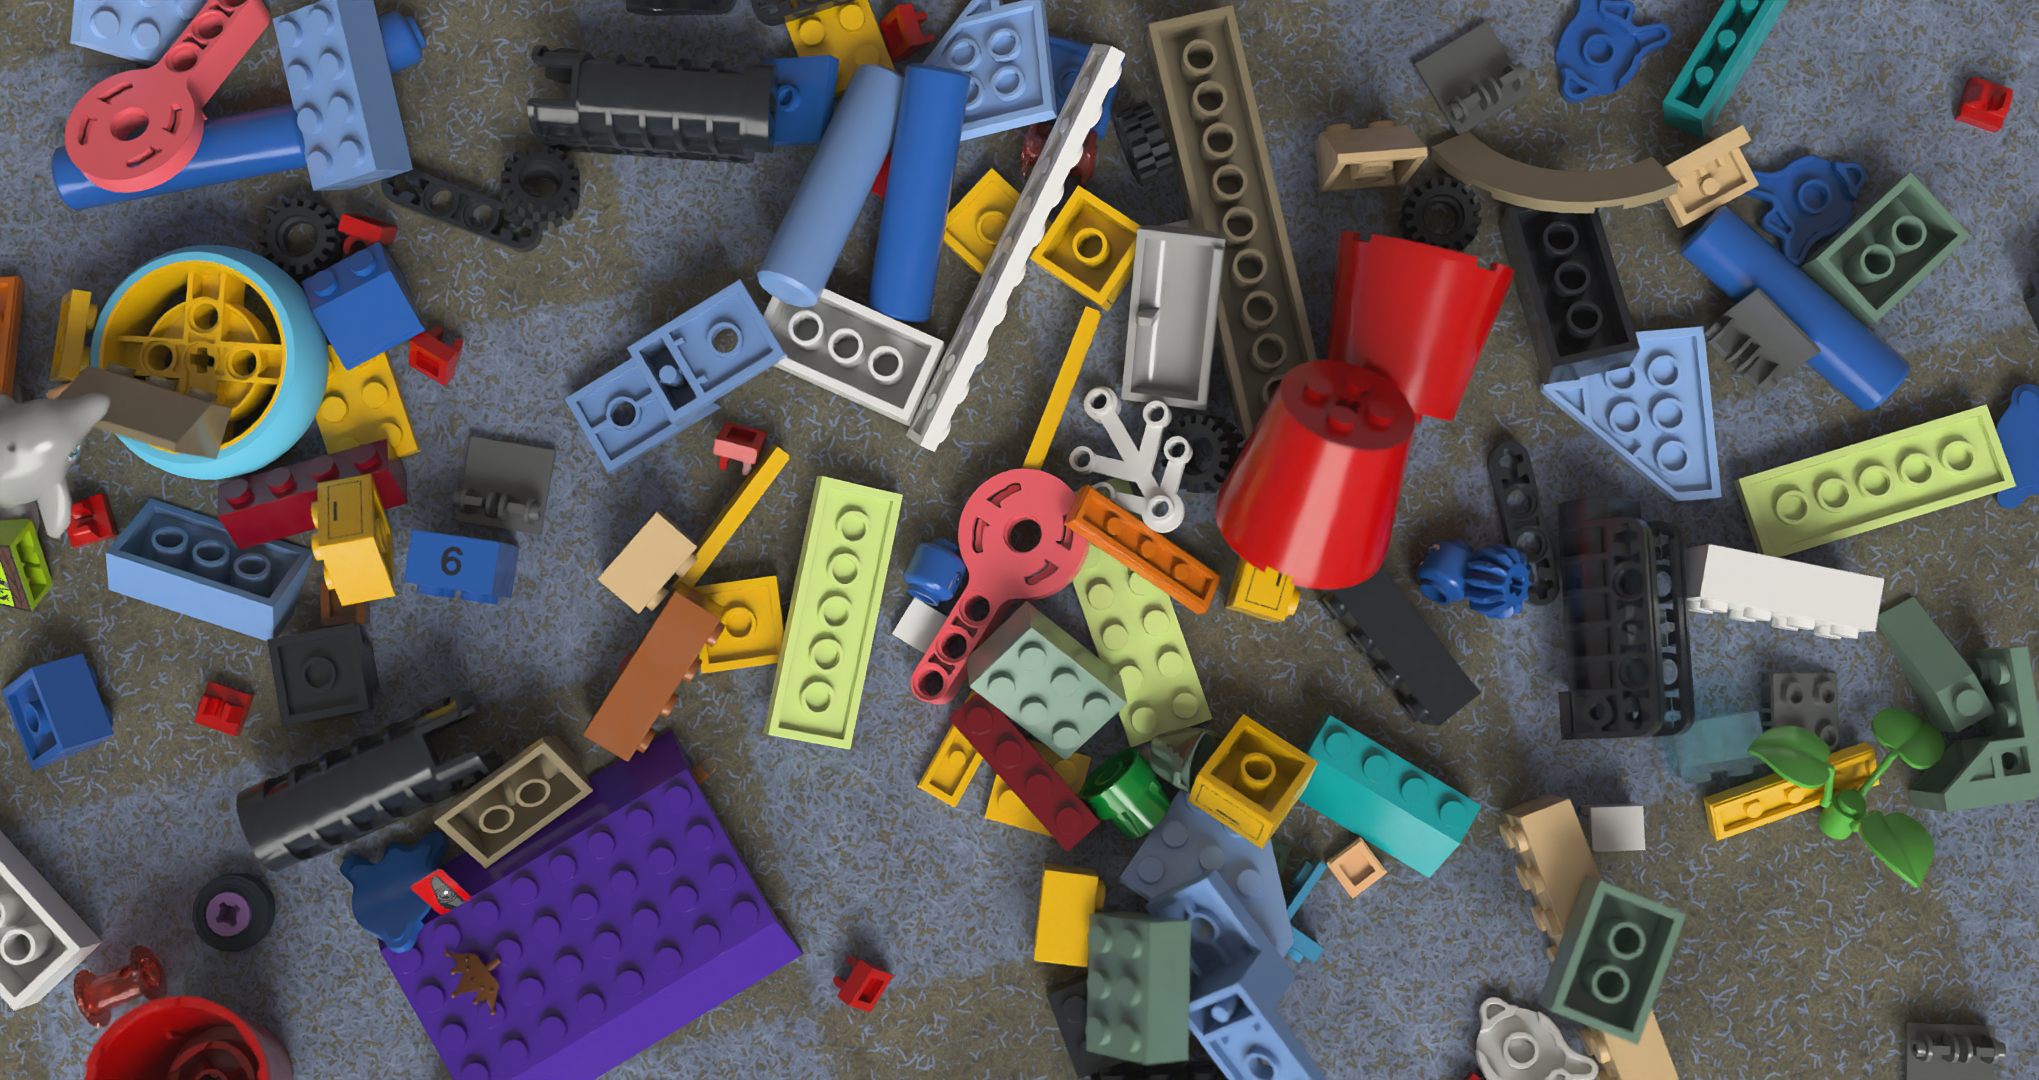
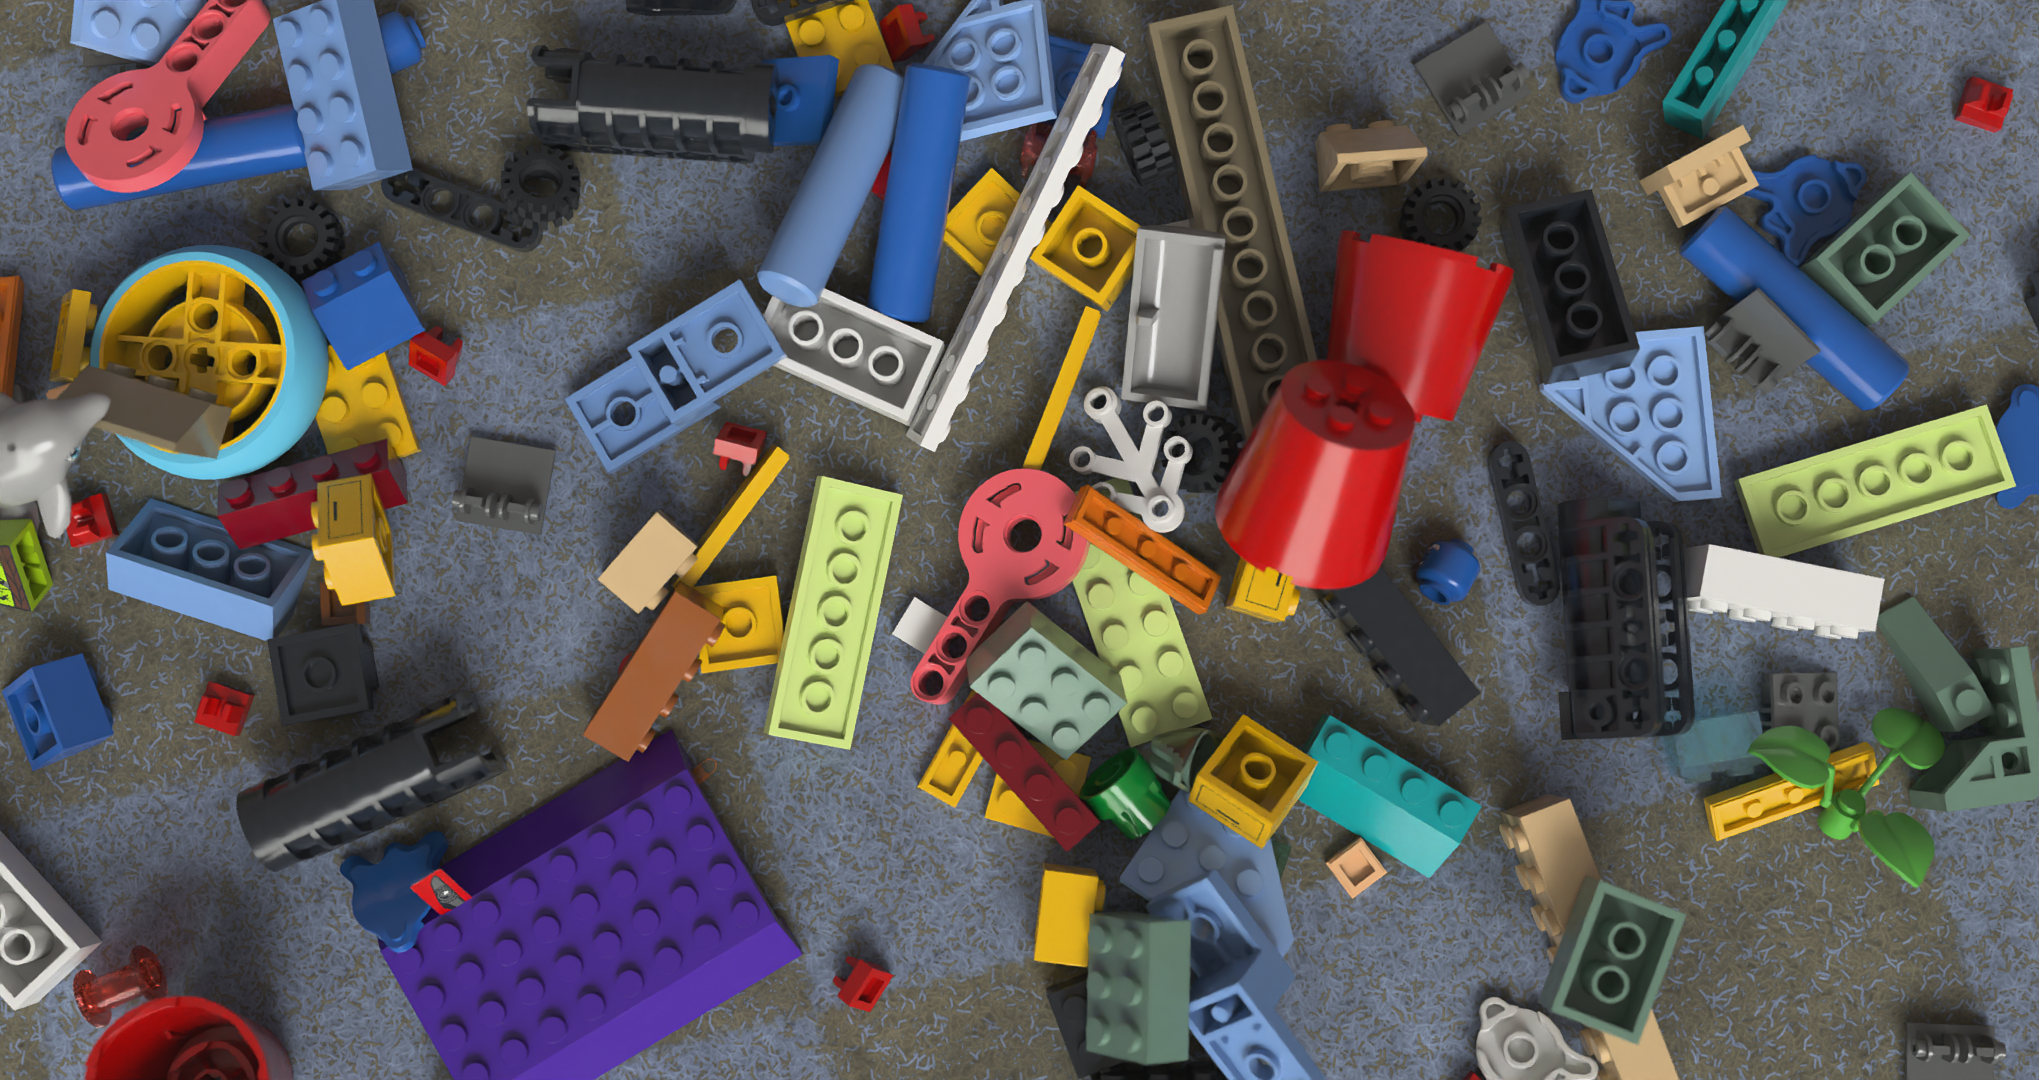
(250, 907): black wheel -> none
(366, 230): red tile -> none
(466, 564): blue brick -> none
(476, 977): reddish brown piece -> none
(515, 800): dark tan slope -> none
(934, 571): blue head -> none
(1305, 880): dark azure bracket -> none
(1497, 581): blue gear -> none
(1551, 189): dark tan tile -> none
(1615, 826): white panel -> none

